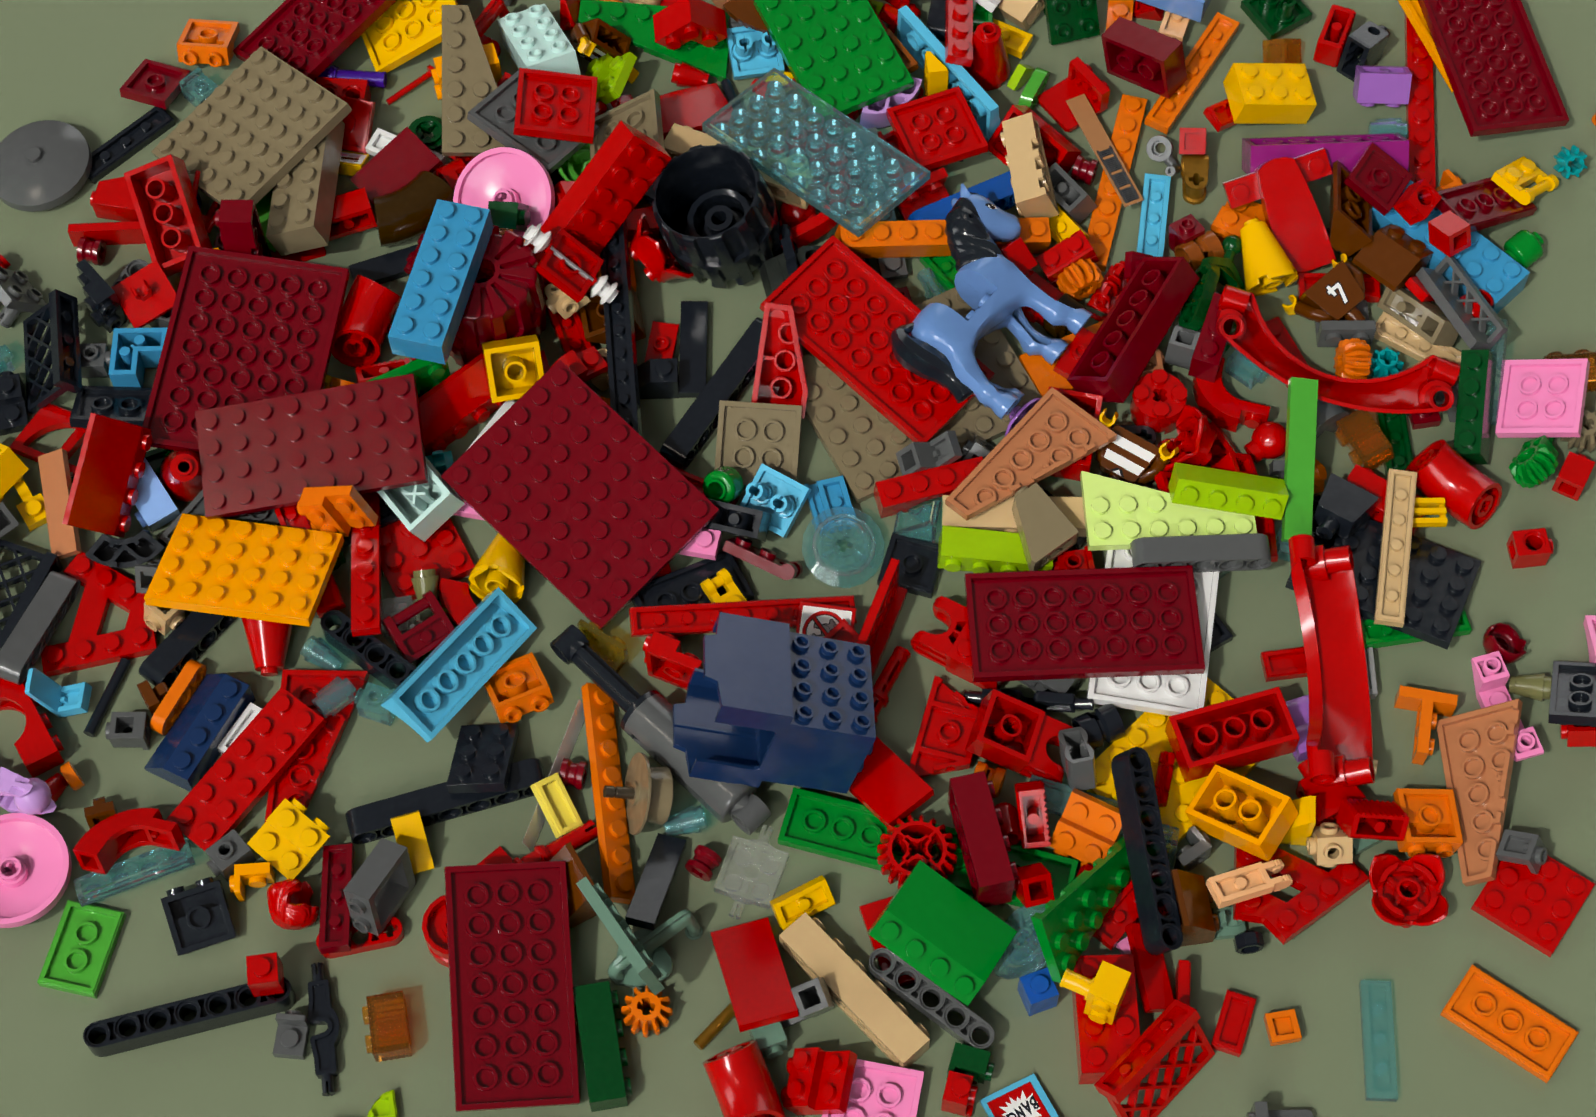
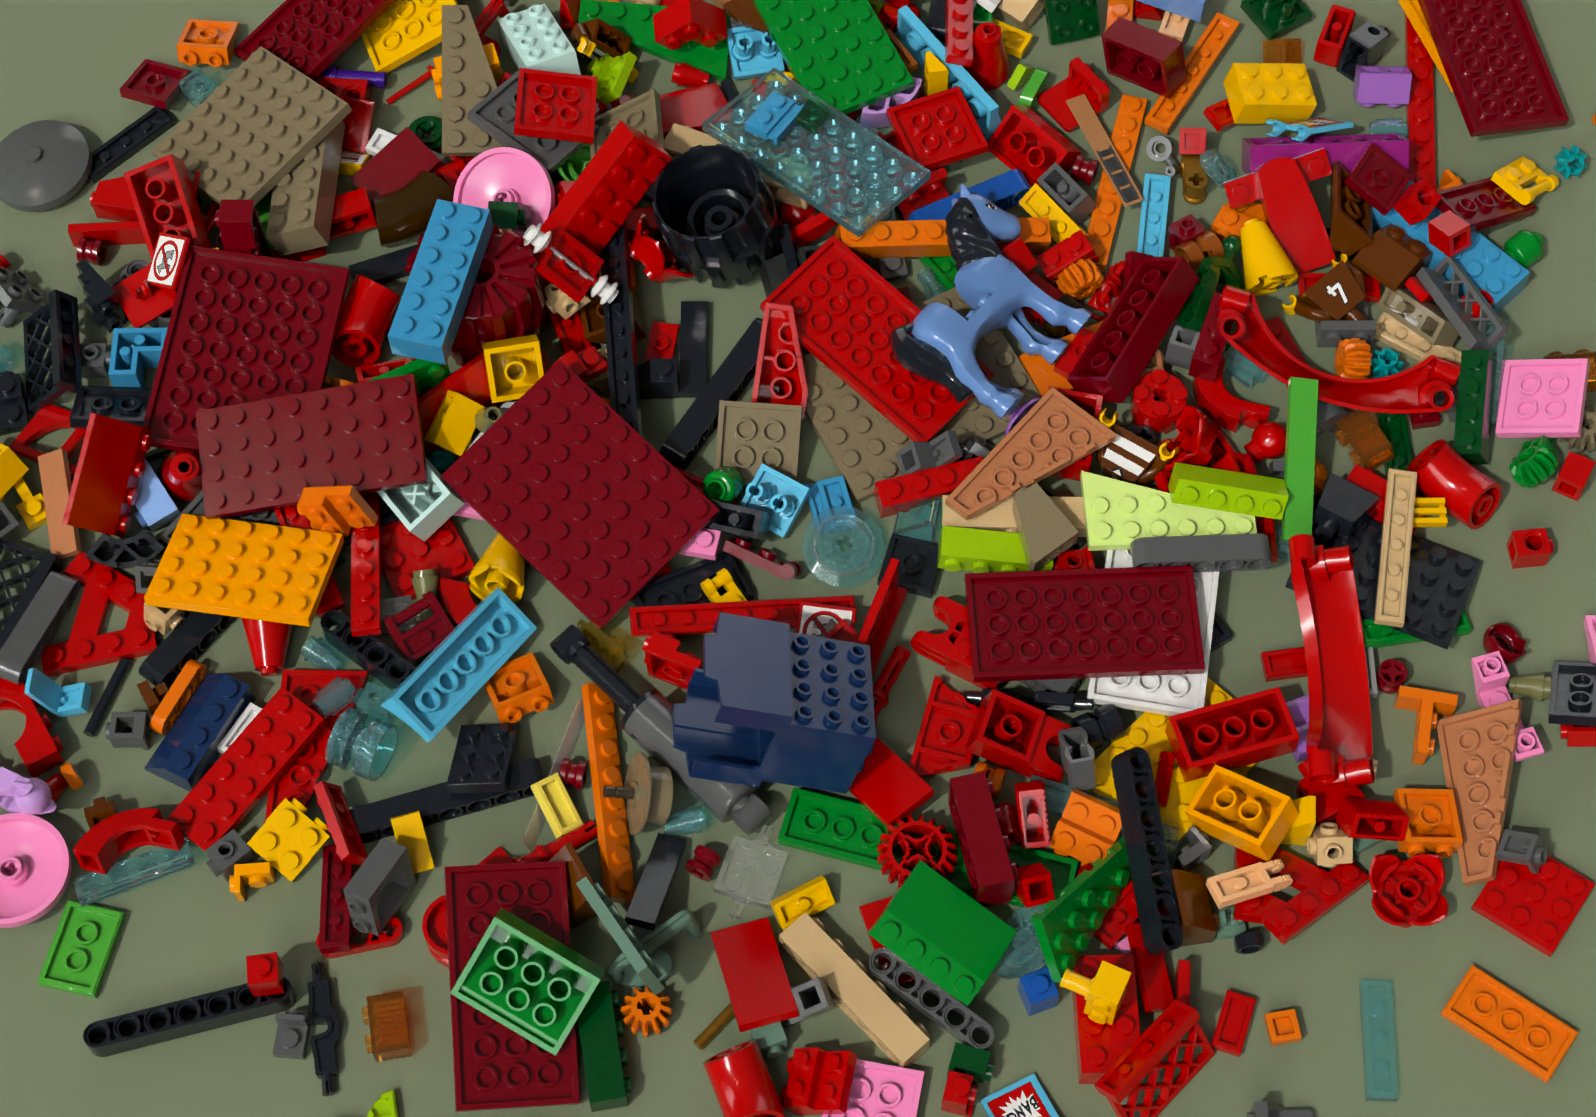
(167, 261): none -> piece
(198, 916): black plate -> none
(291, 904): red hair -> none
(340, 823): none -> red plate
(361, 744): none -> clear light blue wheel
(454, 423): none -> yellow brick
(482, 420): none -> olive cone
(528, 981): none -> green slope
(773, 118): none -> dark azure plate
(811, 117): none -> clear green tile
(1028, 167): tan wedge -> none
(1217, 166): none -> clear light blue beam
(1307, 126): none -> medium azure flag
(1395, 671): none -> dark red wheel

